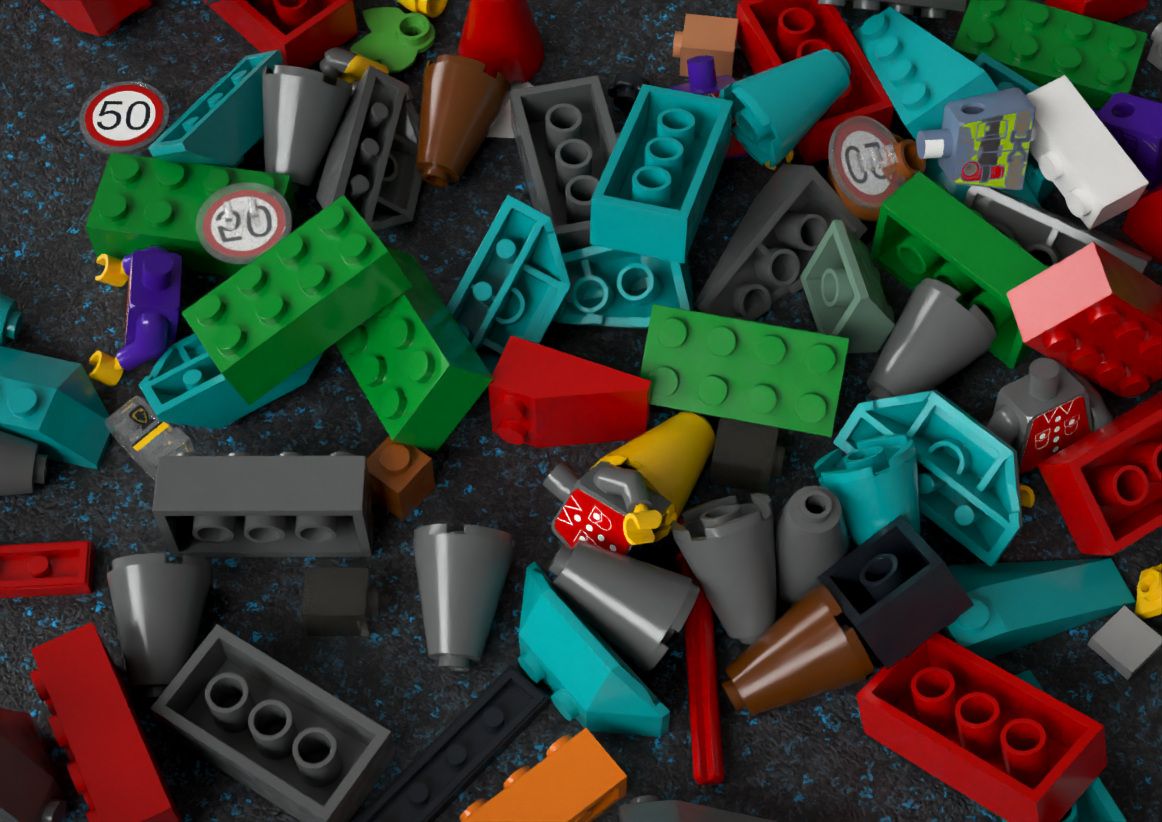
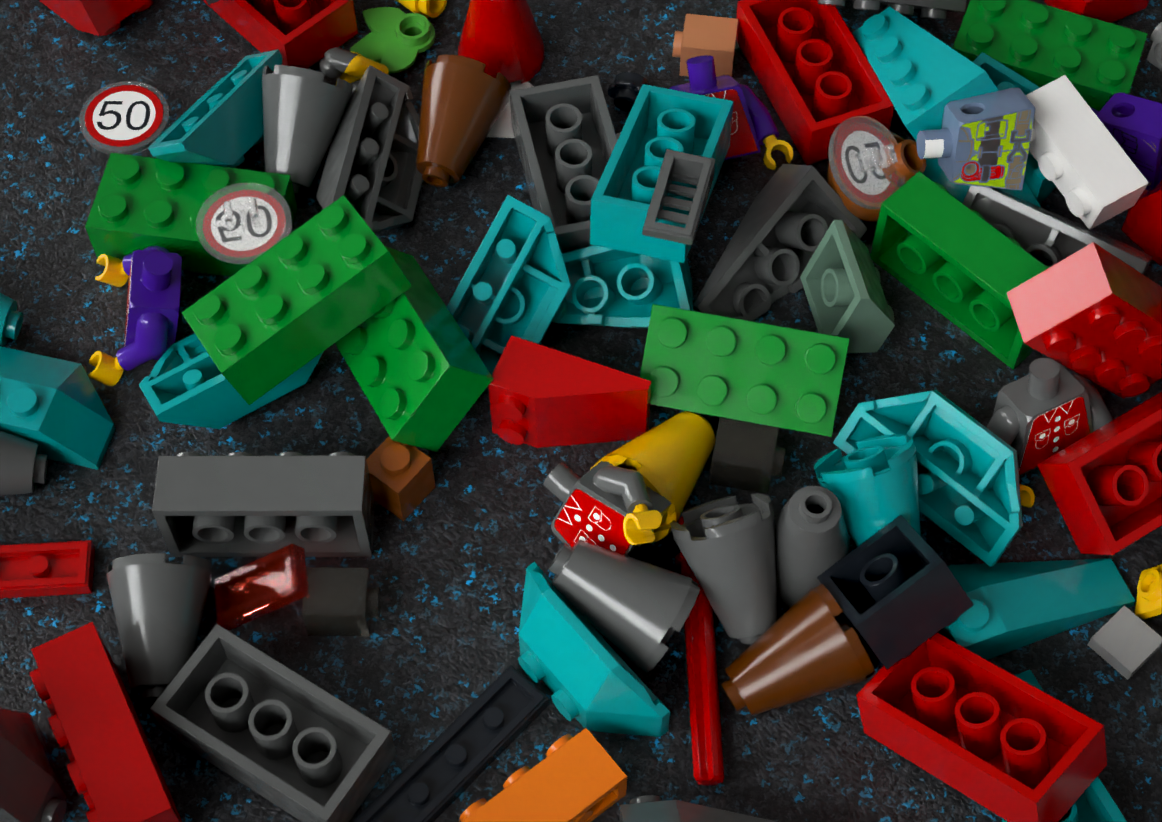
(144, 436): clear leg -> none
(261, 587): none -> clear red tile
(460, 588): dark grey cone -> none
(685, 169): none -> dark grey slope
(785, 103): teal cone -> none
(929, 342): dark grey cone -> none

